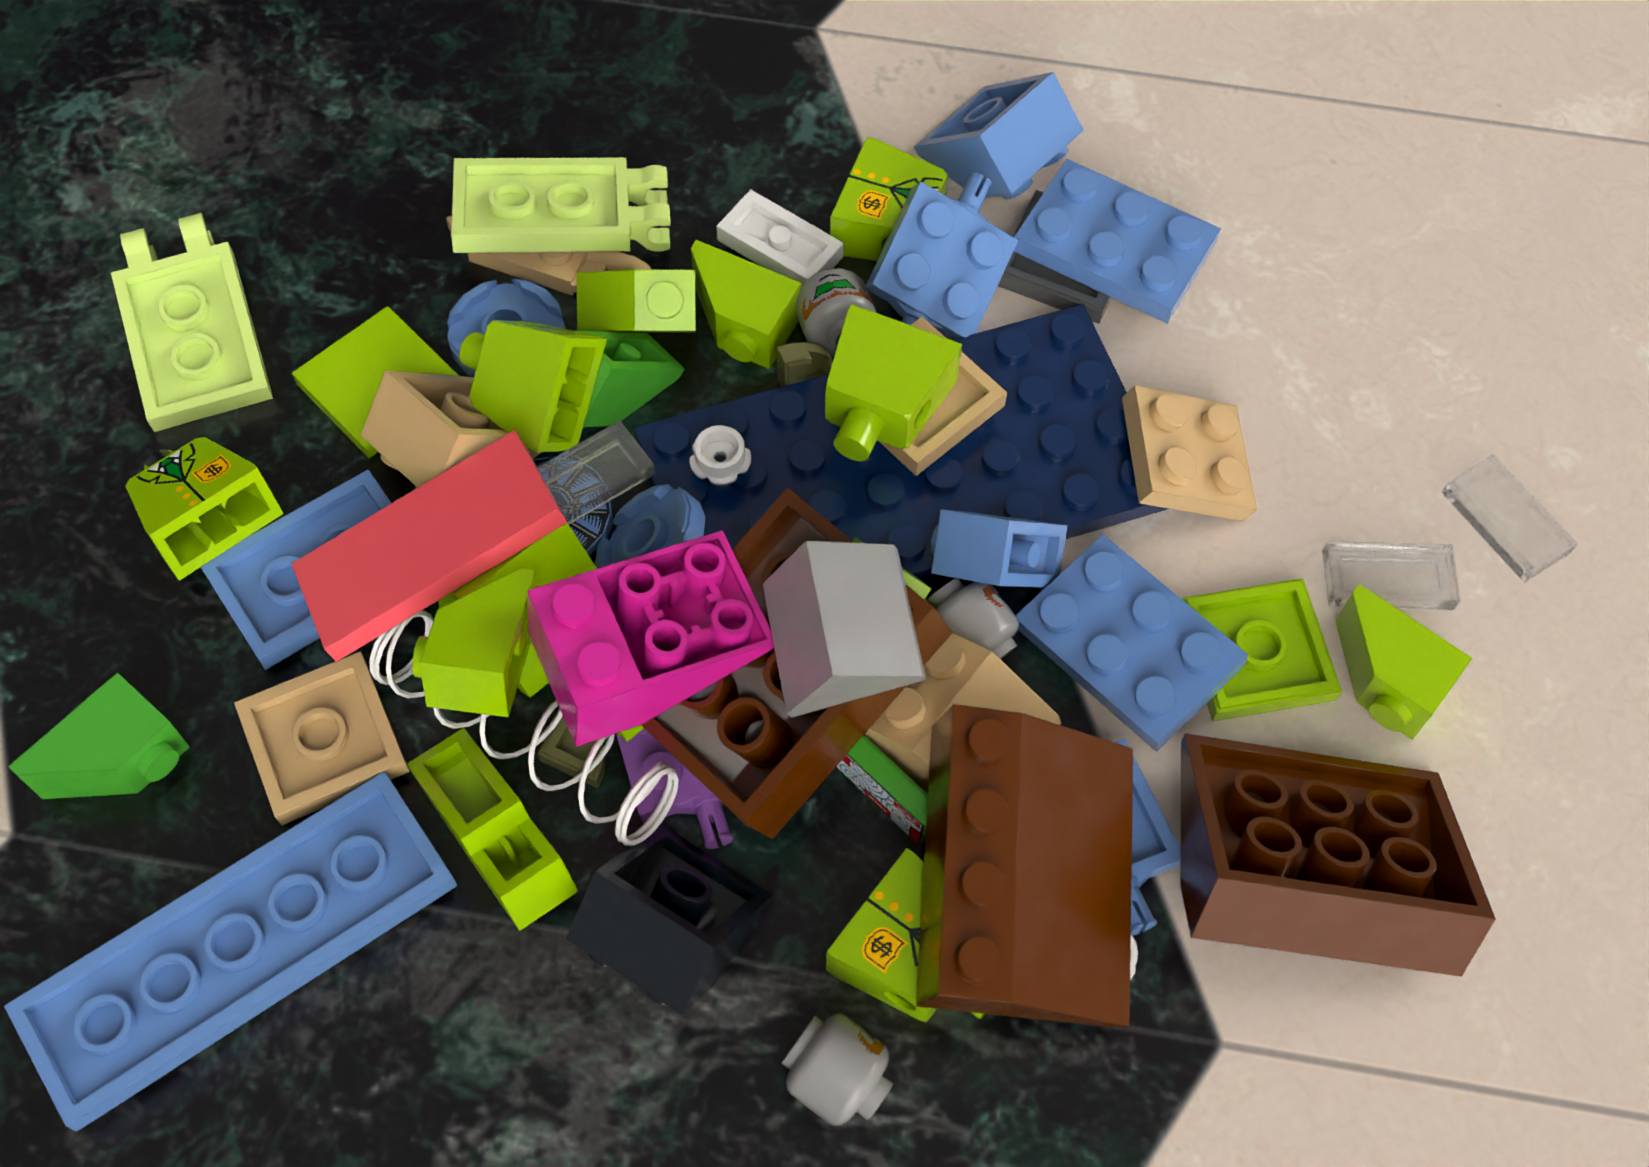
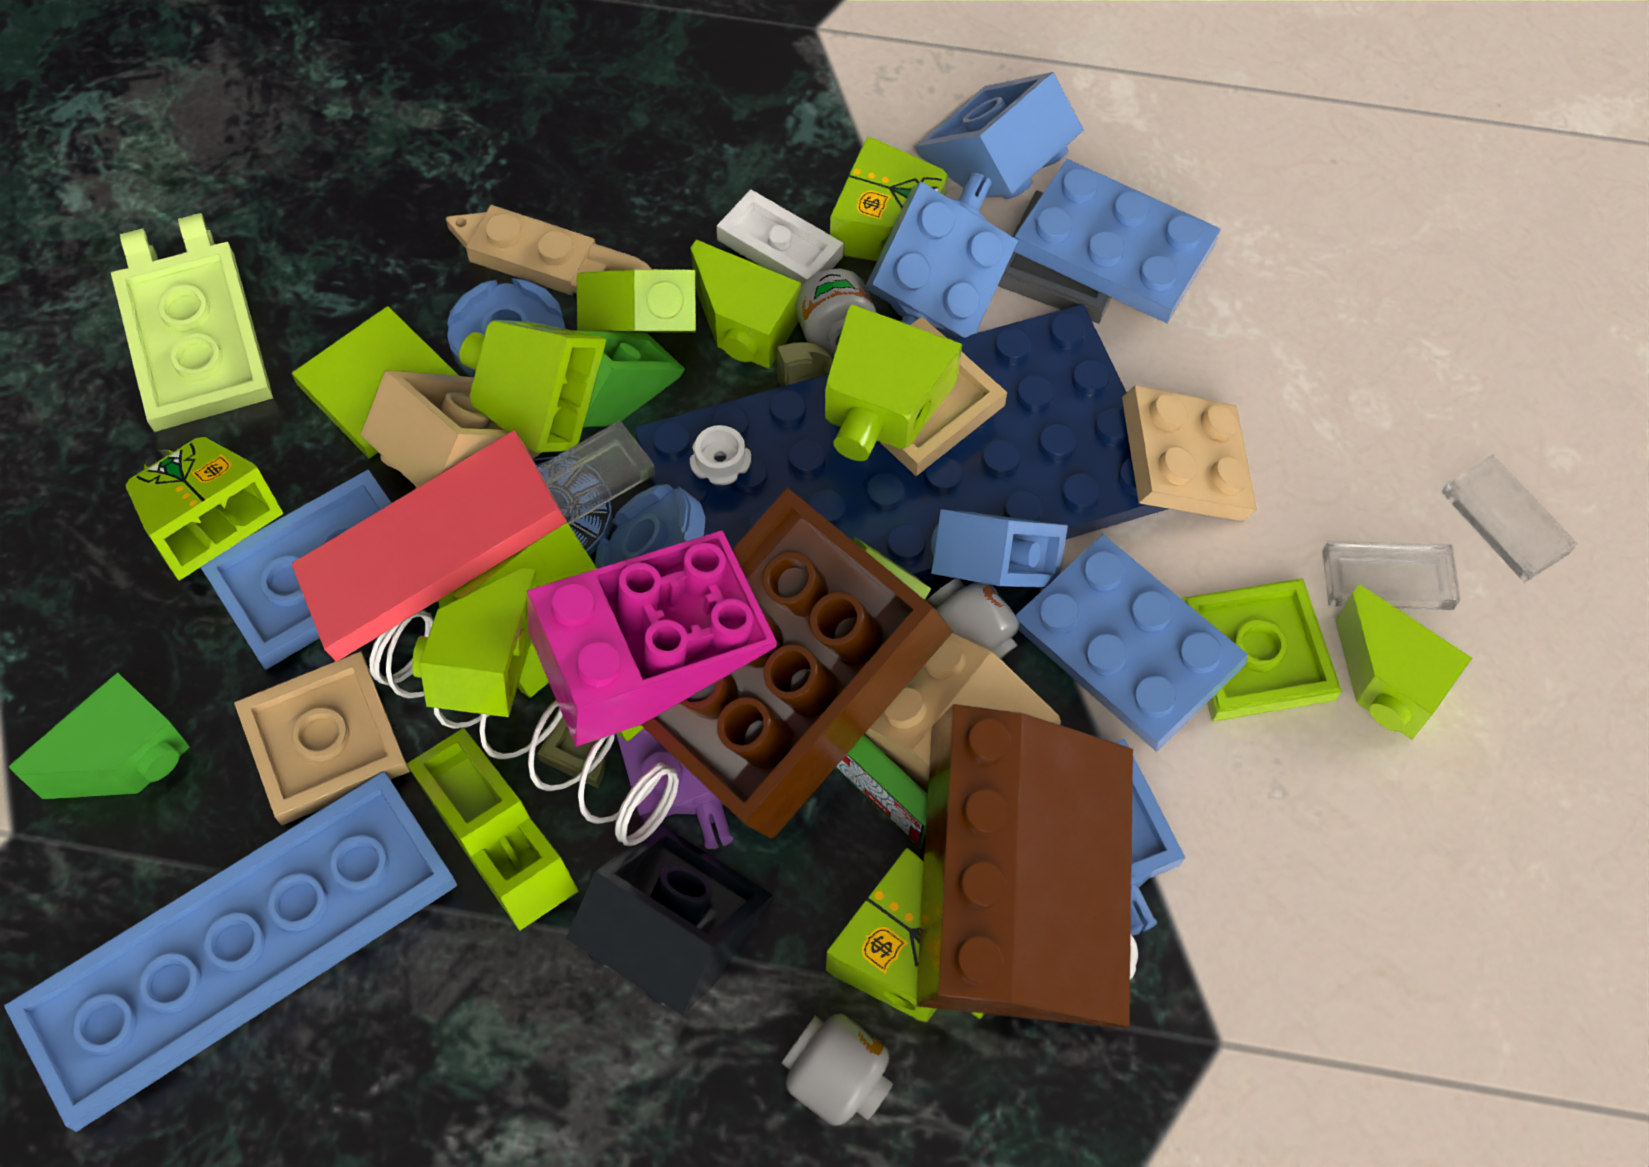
(557, 205): yellowish green tile -> none
(841, 624): light grey slope -> none
(1326, 858): reddish brown slope -> none

